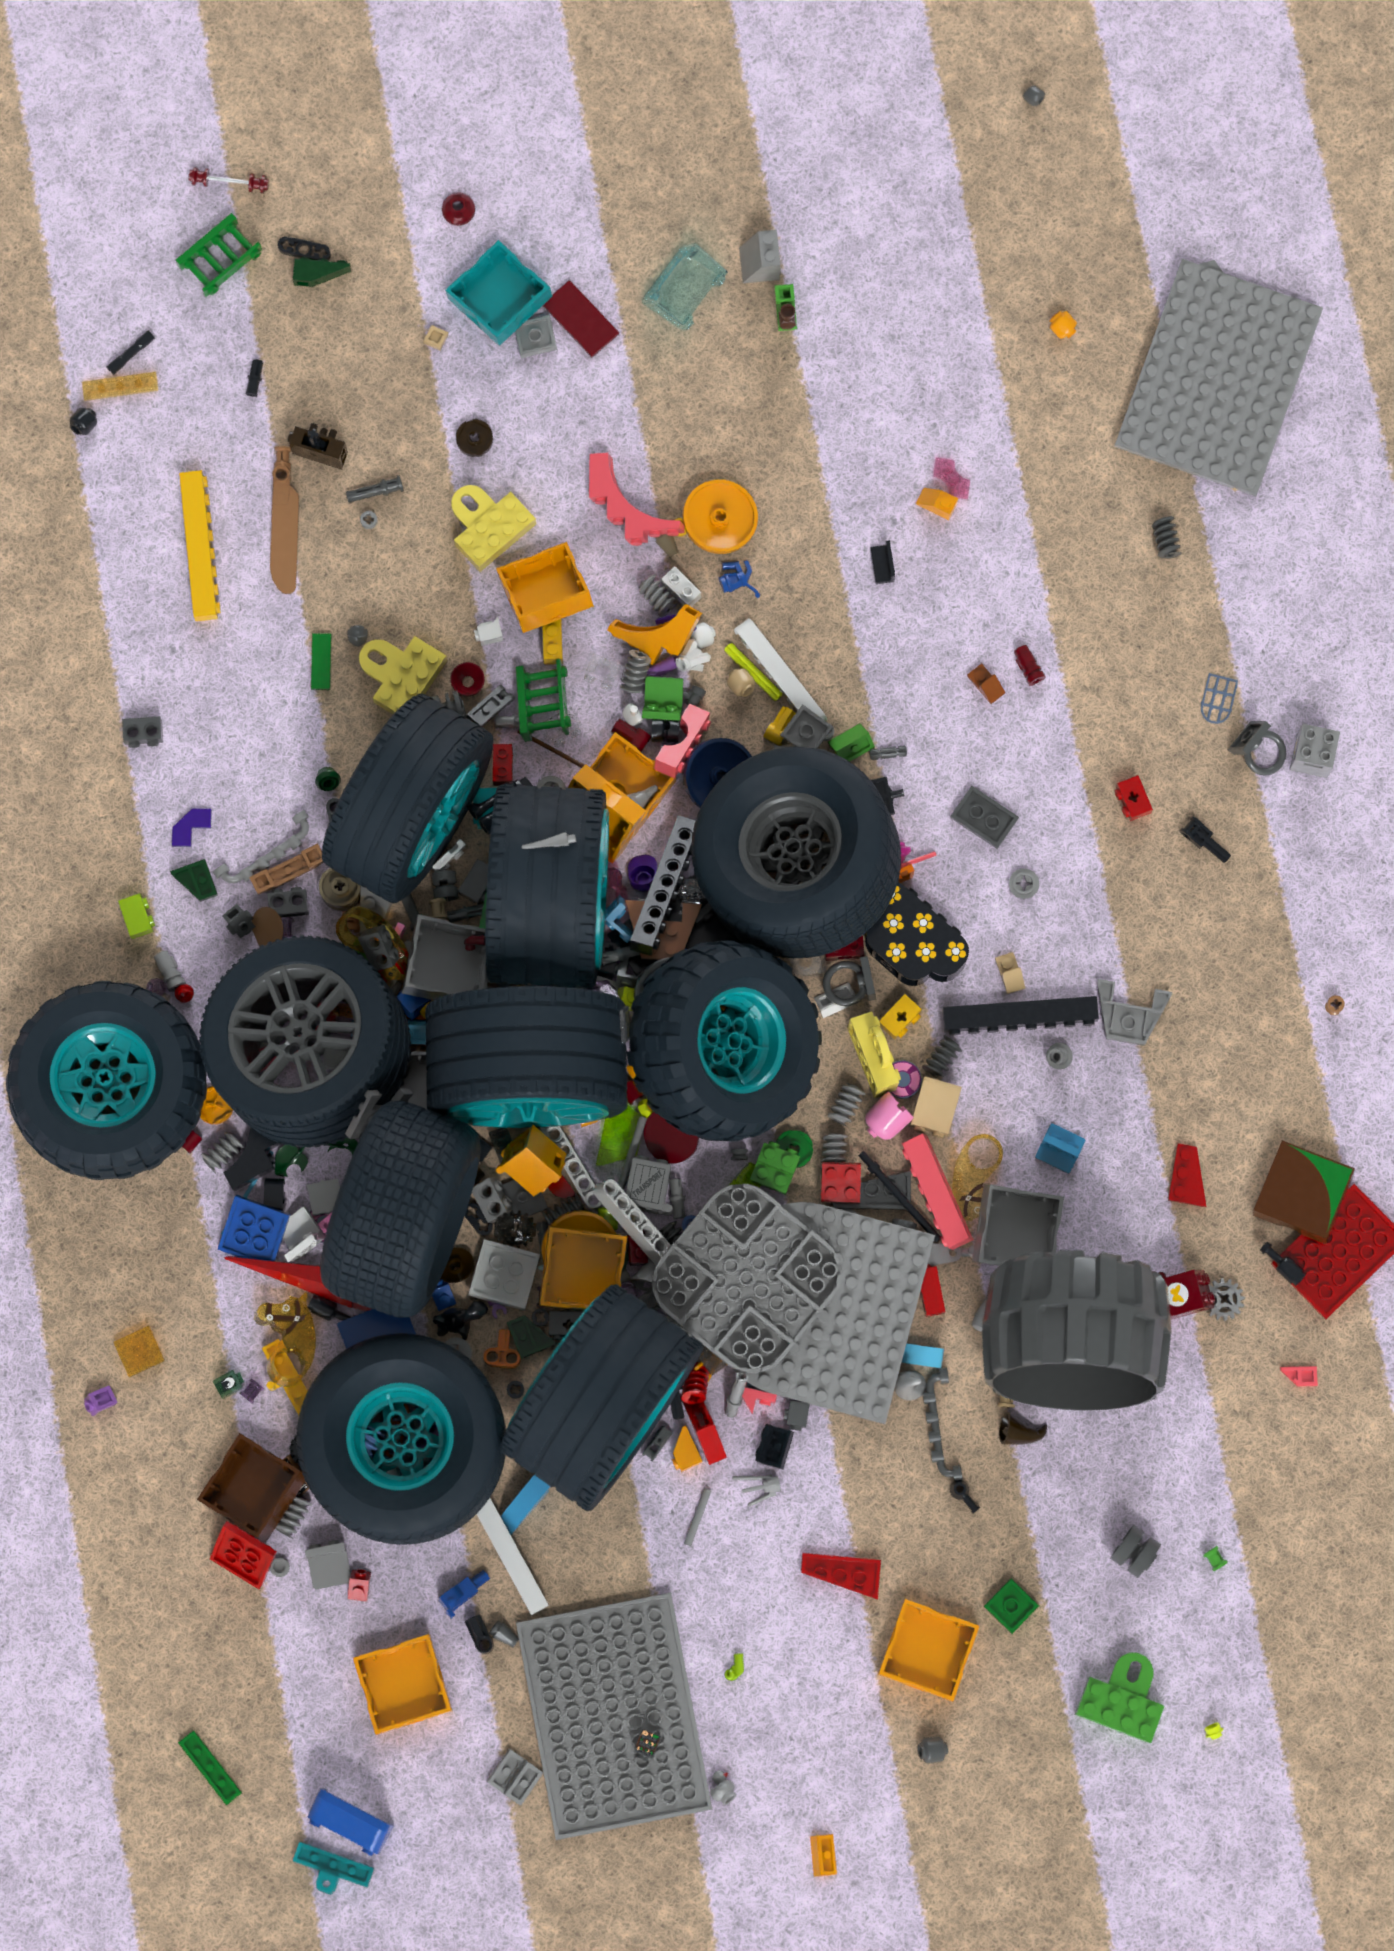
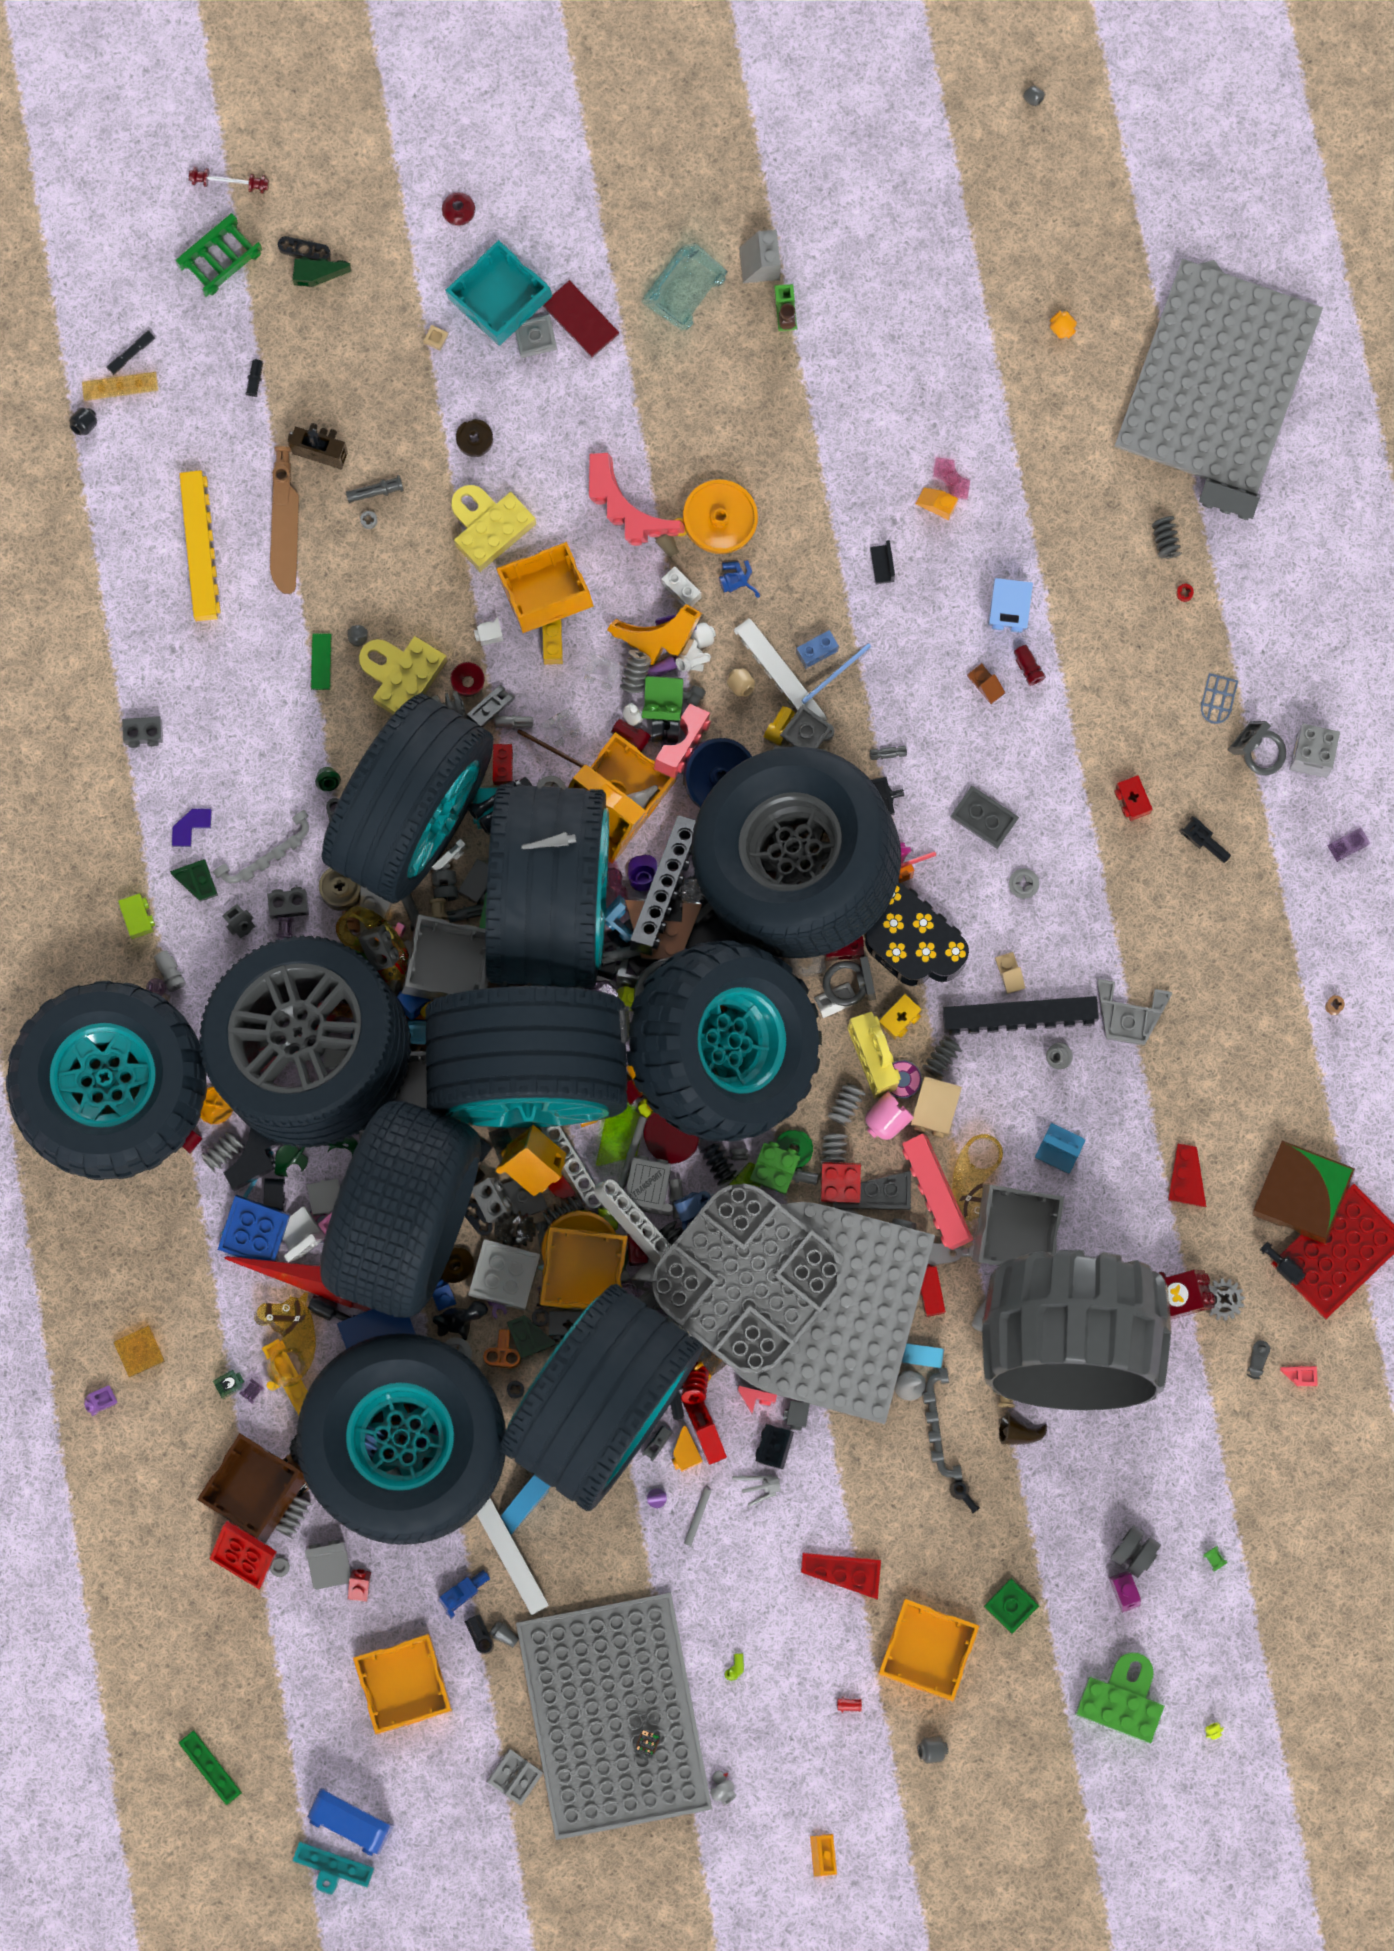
(184, 993): red plate -> none
(268, 926): medium nougat sticker -> none
(288, 870): medium nougat slope -> none
(369, 1108): light grey wing -> none
(473, 940): dark red arm -> none
(525, 695): green fence -> none
(656, 1498): none -> medium lavender plate
(657, 596): light grey piece -> none
(691, 1204): none -> medium blue piece
(719, 1163): none -> black piece
(735, 1400): light grey pin -> none
(757, 675): neon yellow axle -> none
(806, 1177): none -> dark grey pin
(817, 649): none -> medium blue brick
(836, 673): none -> light blue axle
(849, 1705): none -> pin
(852, 743): bright green panel -> none
(874, 1168): black bar -> none
(1010, 598): none -> light blue container
(1125, 1591): none -> magenta torso
(1190, 594): none -> red bush
(1229, 499): none -> dark grey brick
(1258, 1359): none -> dark grey piece
(1349, 844): none -> clear purple slope

